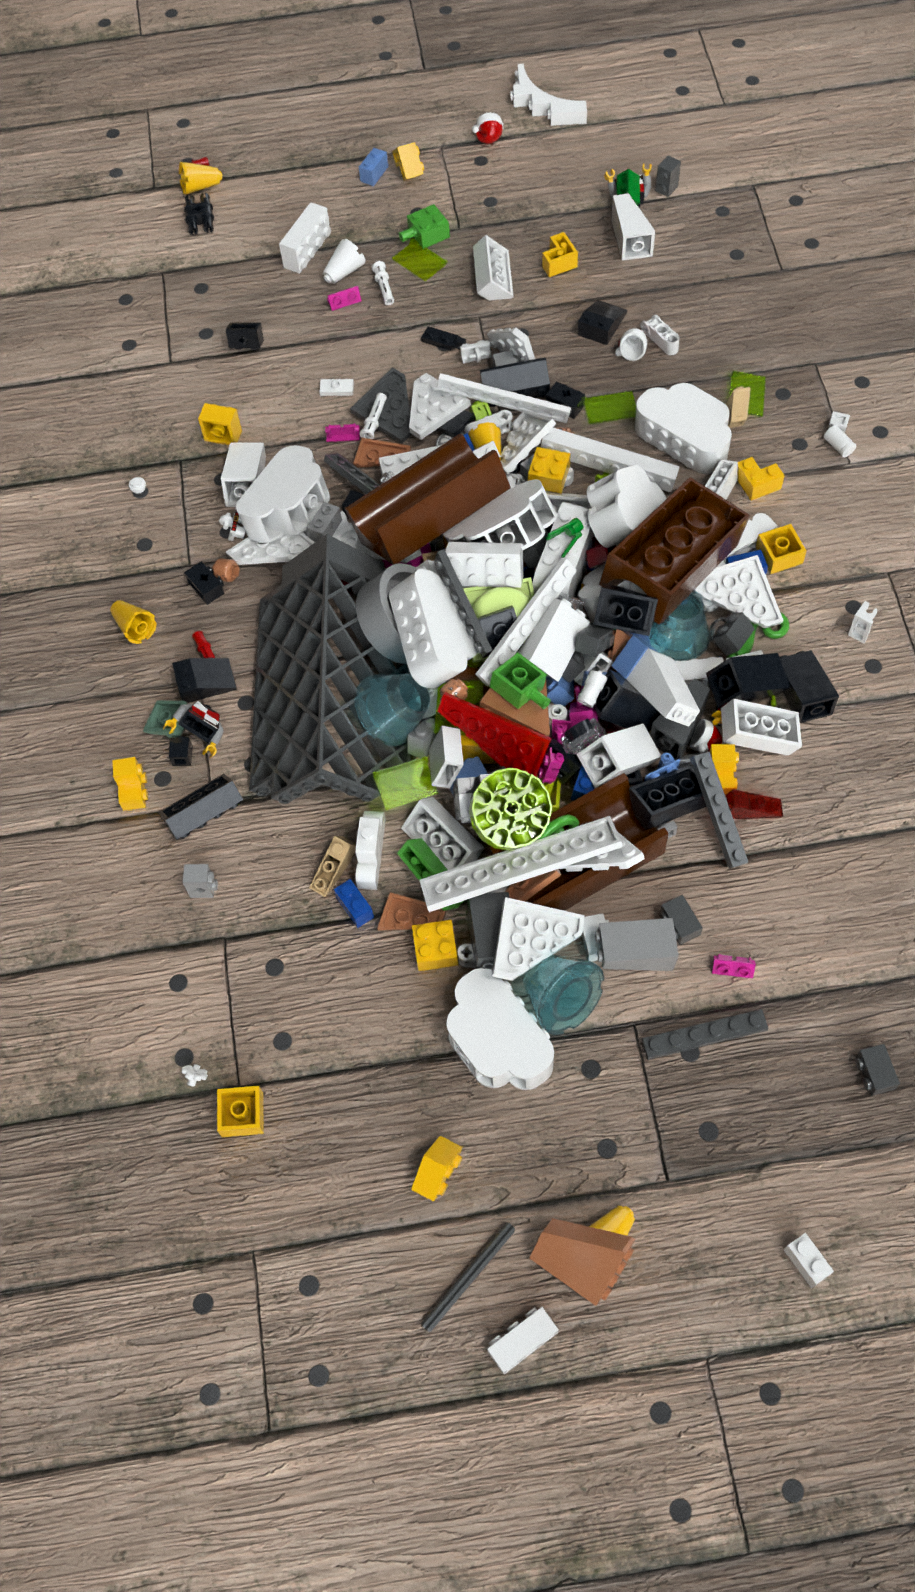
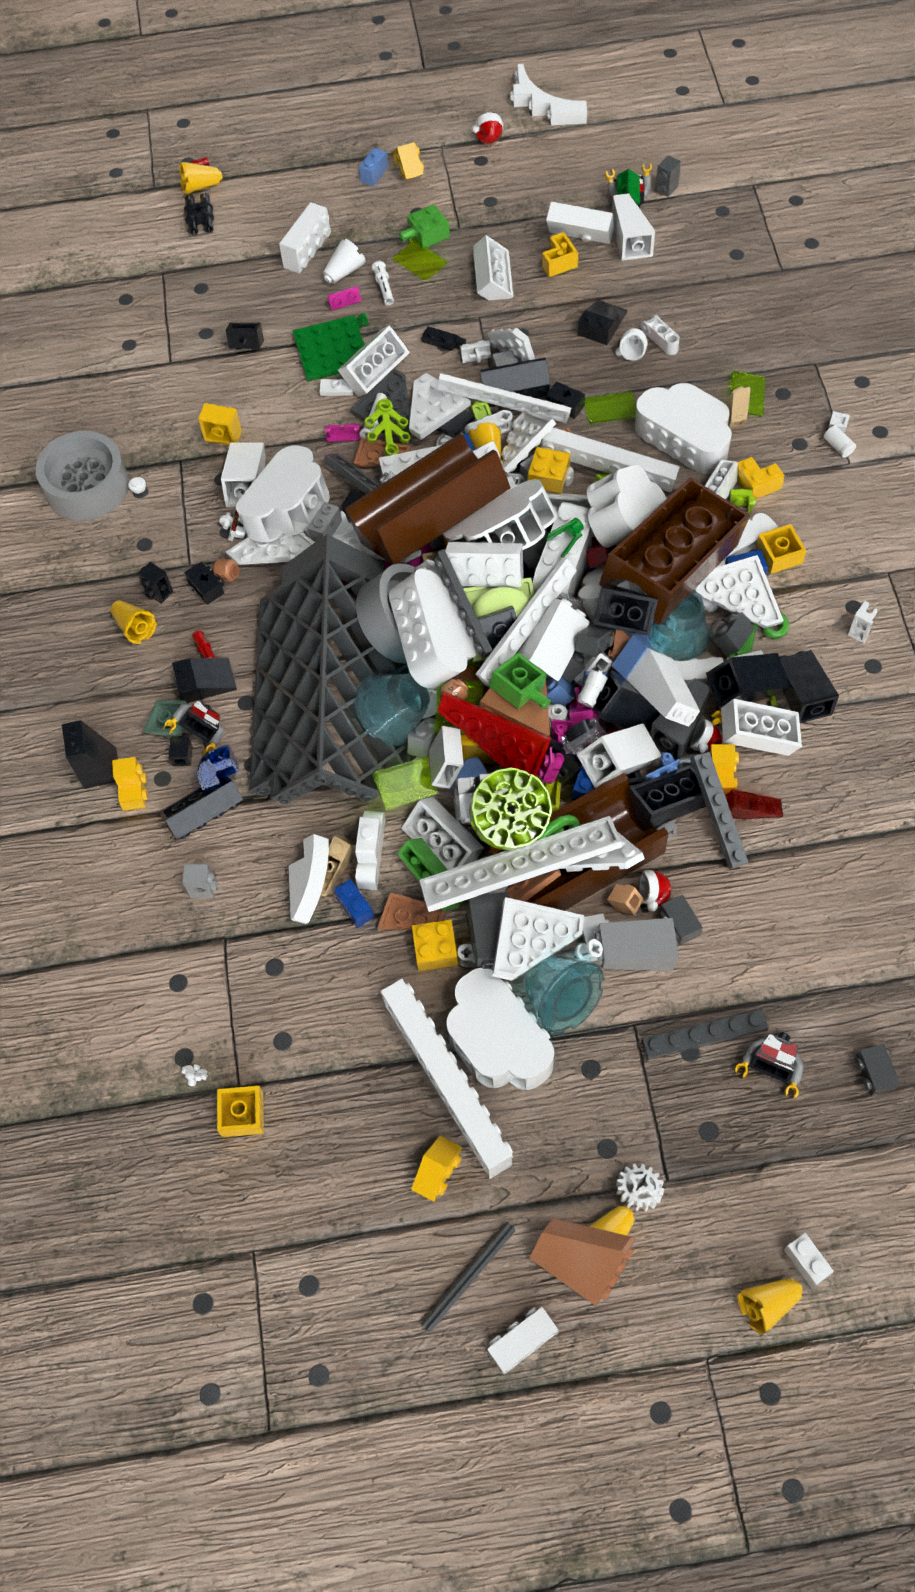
(82, 475): none -> light grey wheel
(89, 754): none -> black slope
(155, 582): none -> black brick
(216, 765): none -> clear blue brick
(307, 878): none -> white slope
(329, 345): none -> green plate
(373, 361): none -> white brick
(387, 425): none -> lime plant
(447, 1079): none -> white brick
(580, 222): none -> white brick
(585, 951): none -> white pin
(625, 899): none -> light nougat brick
(647, 1195): none -> white gear
(654, 889): none -> white piece
(741, 967): dark pink hinge -> none
(742, 497): none -> lime bracket
(769, 1302): none -> yellow cone
(775, 1058): none -> torso

